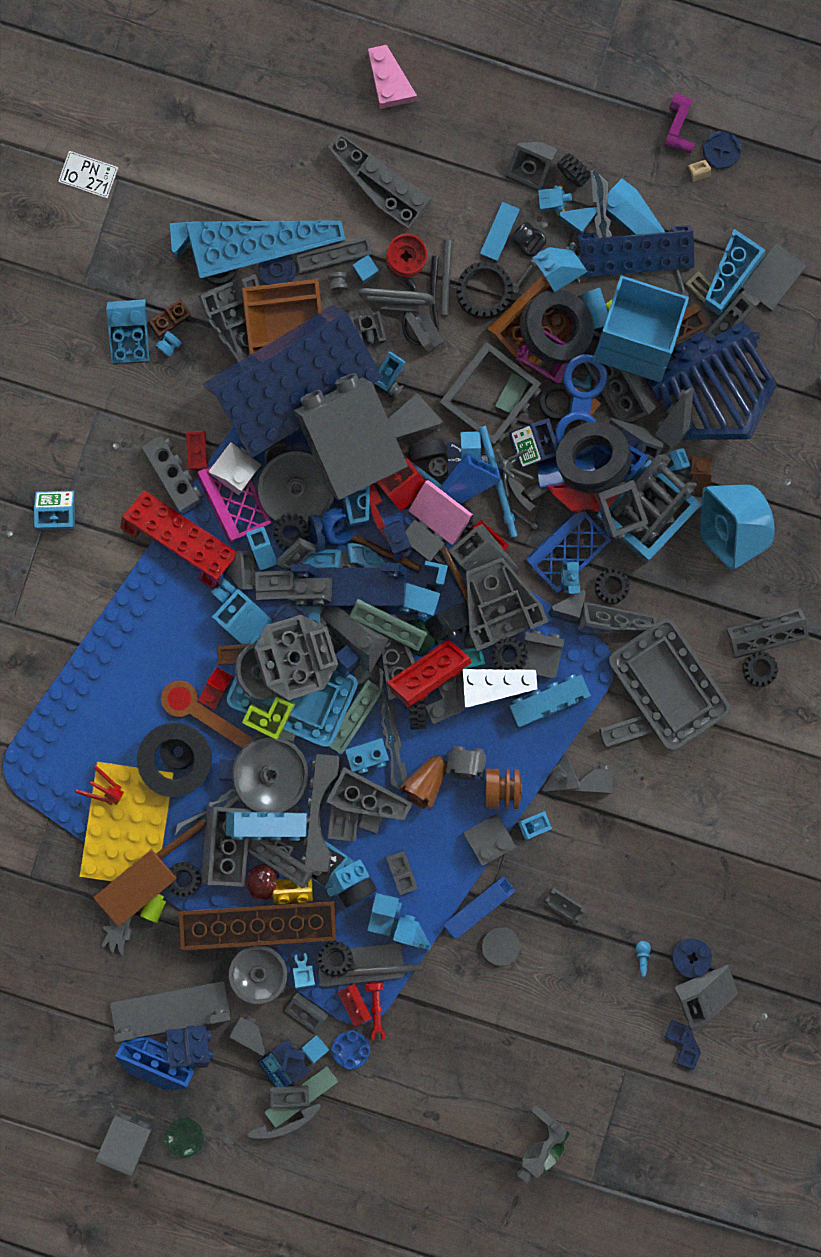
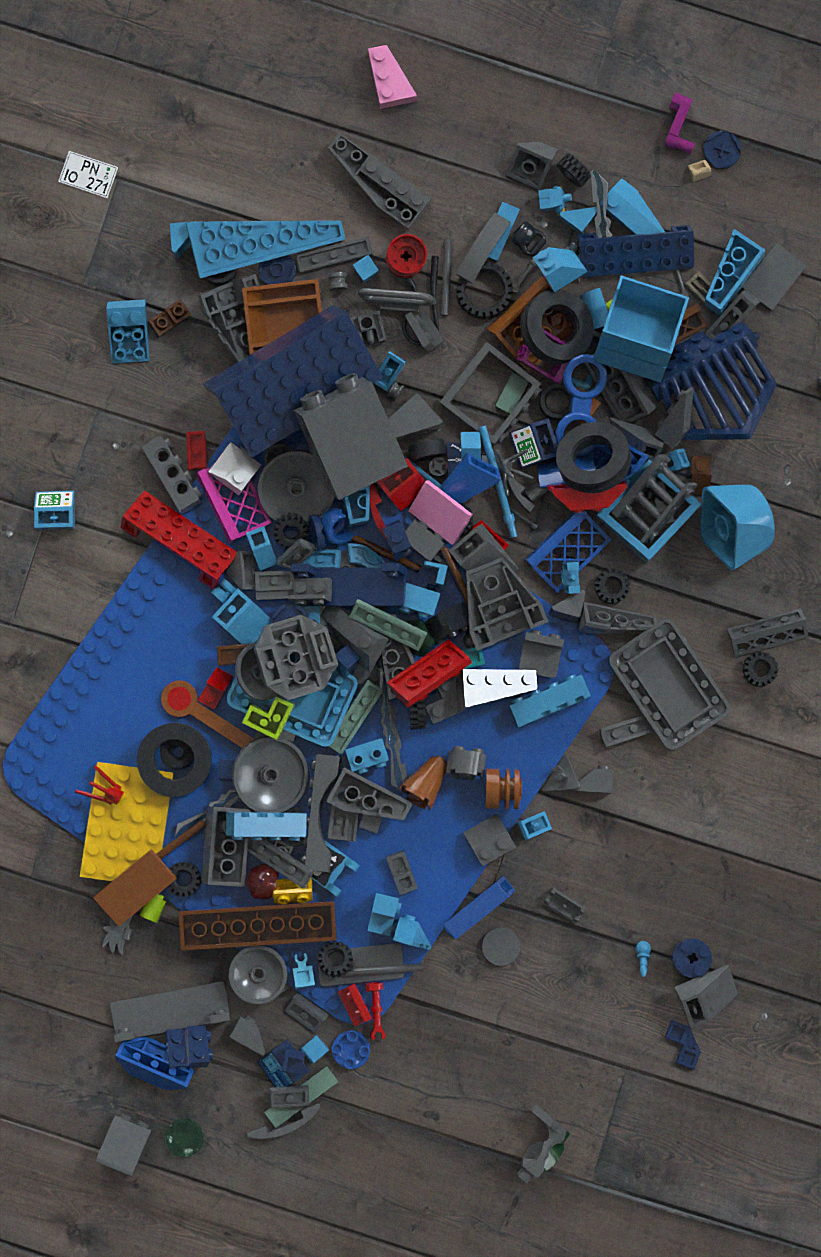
(166, 348): dark azure wheel -> none
(347, 877): dark azure bracket -> none
(358, 892): black tyre -> none
(482, 247): none -> dark grey slope
(507, 643): black tyre -> none
(605, 513): dark grey window -> none

